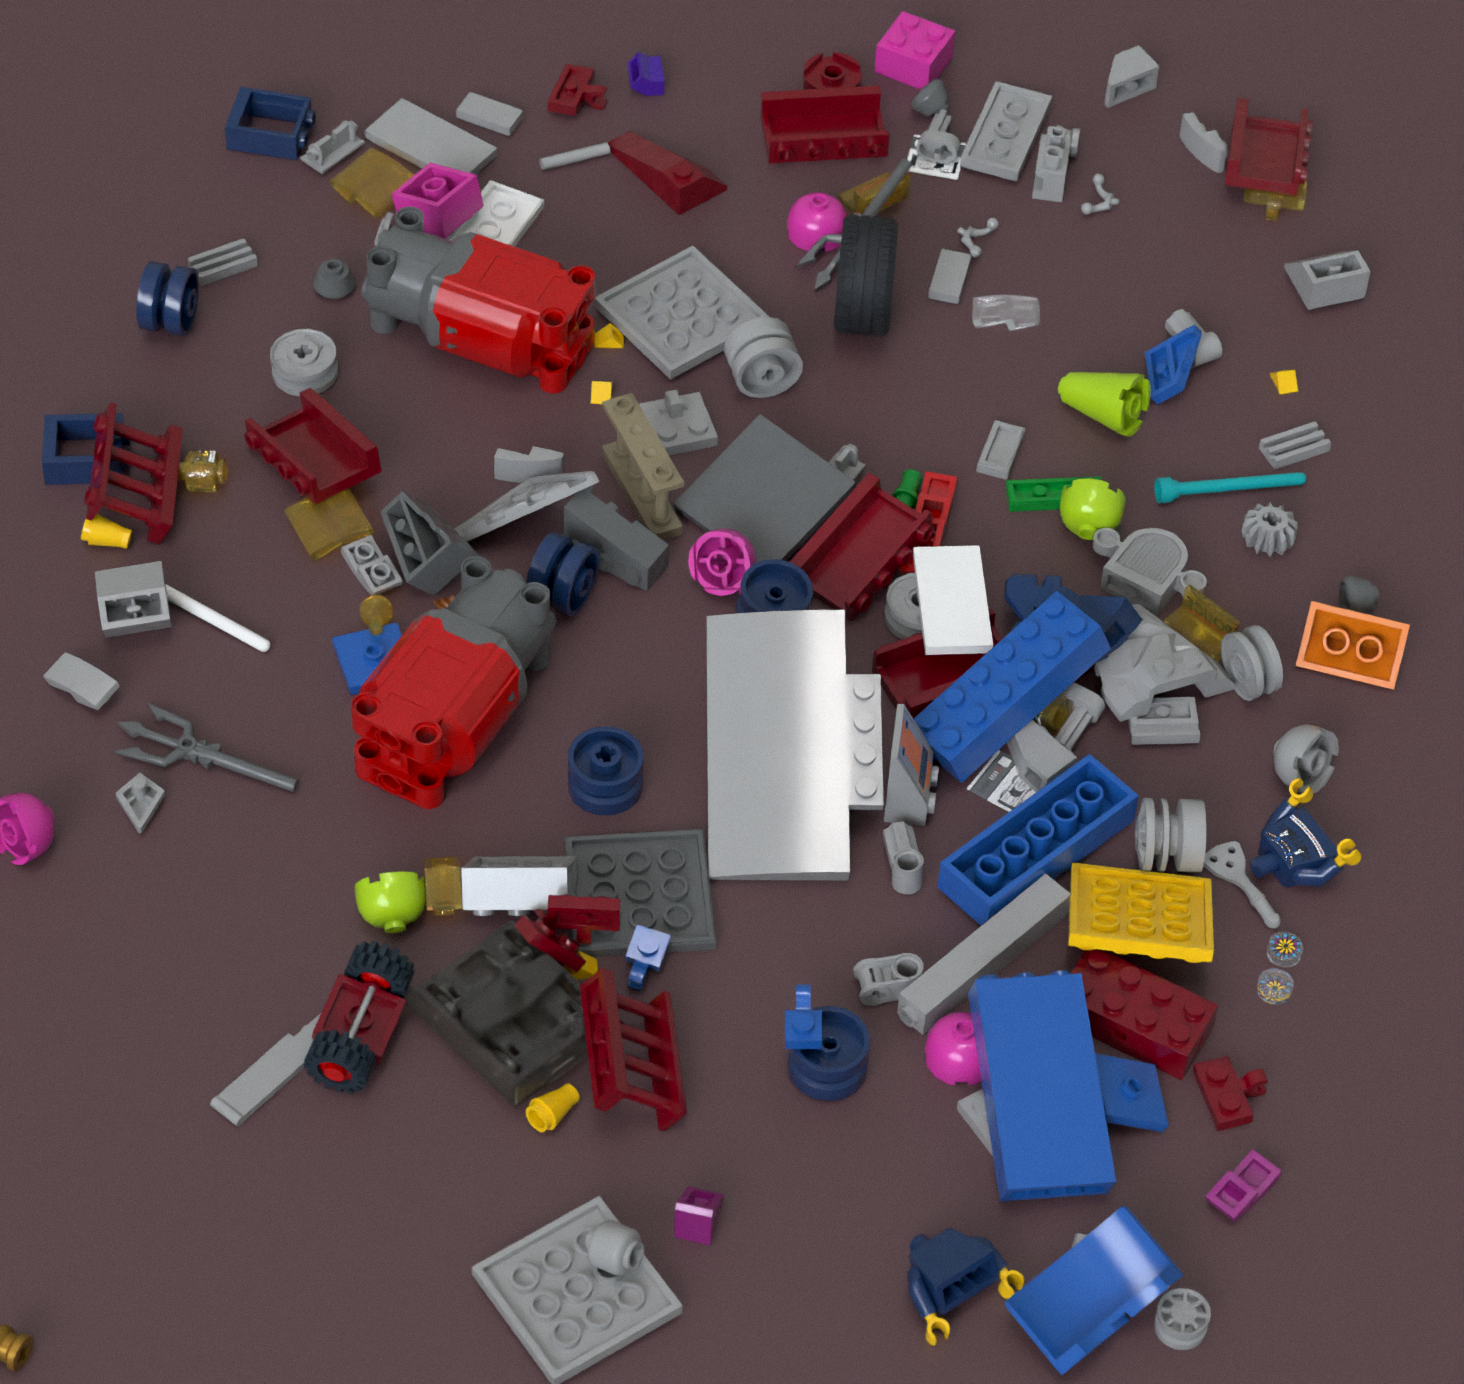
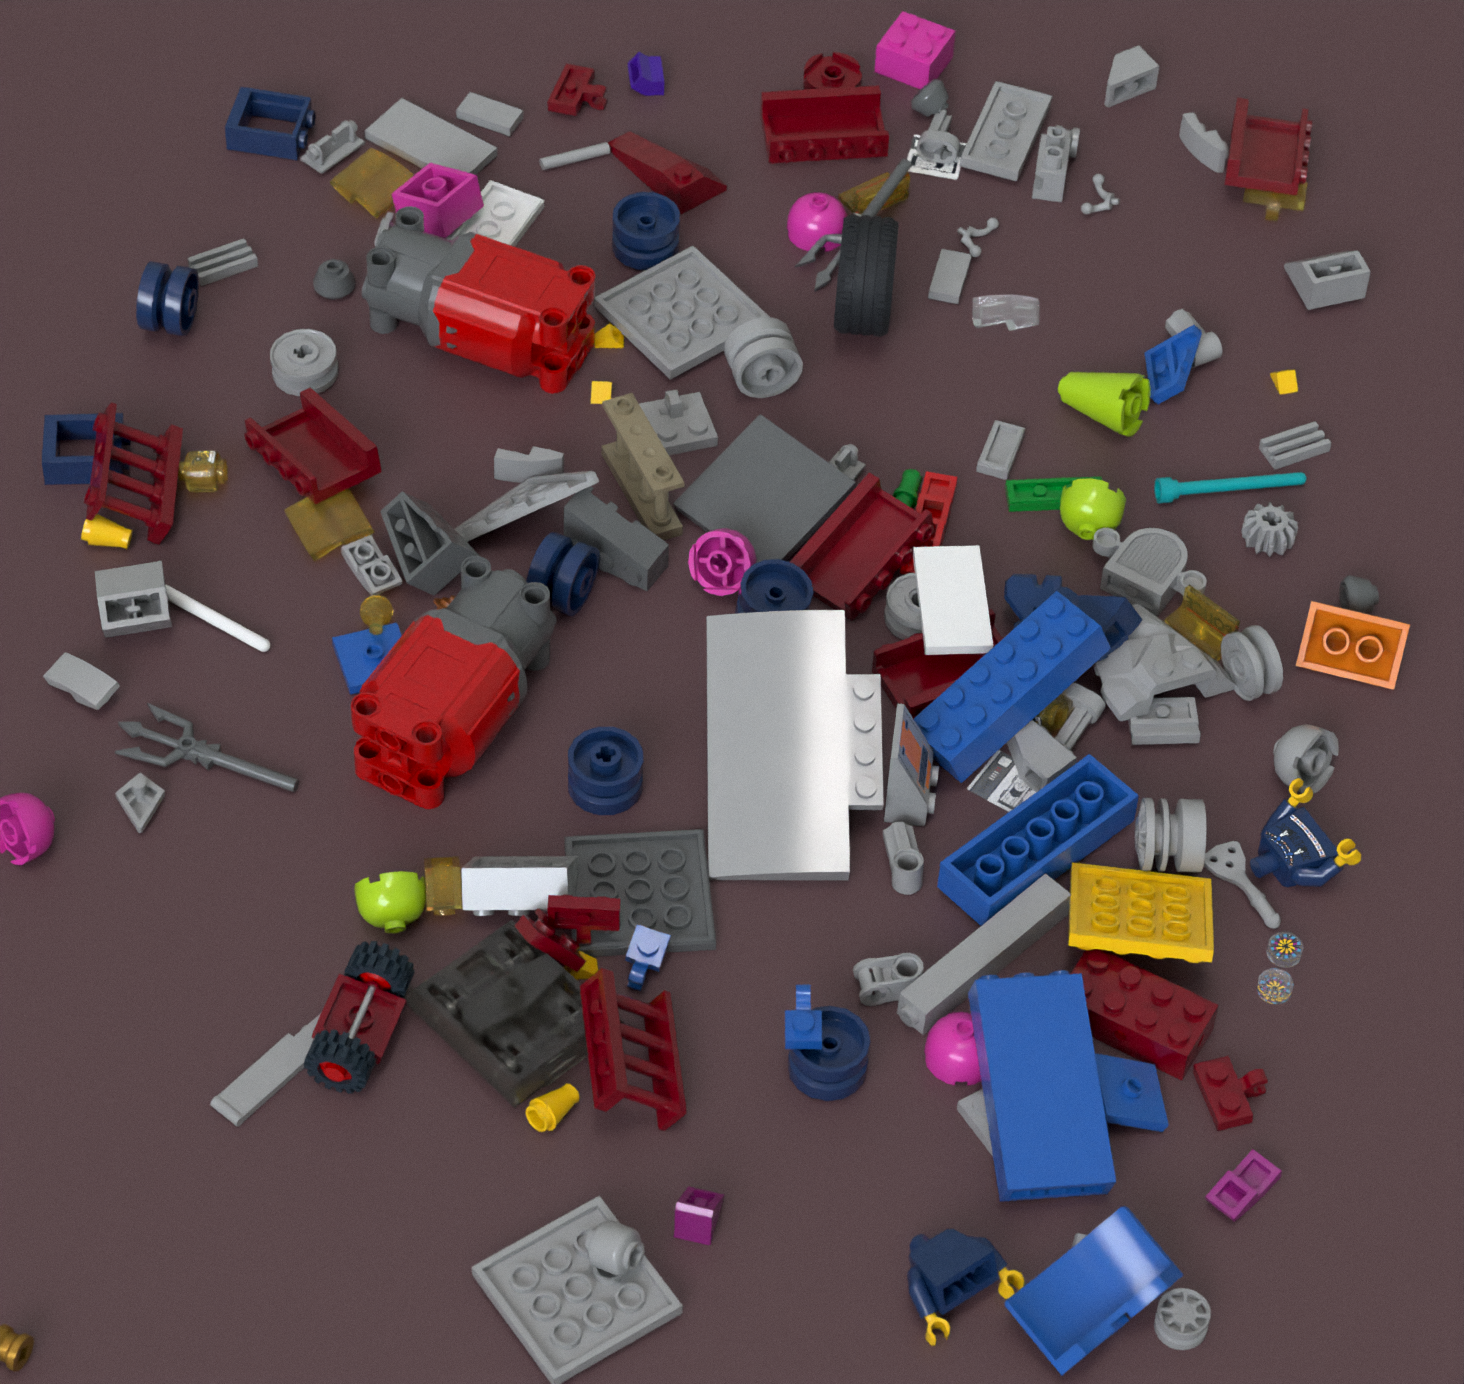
(645, 230): none -> dark blue wheel

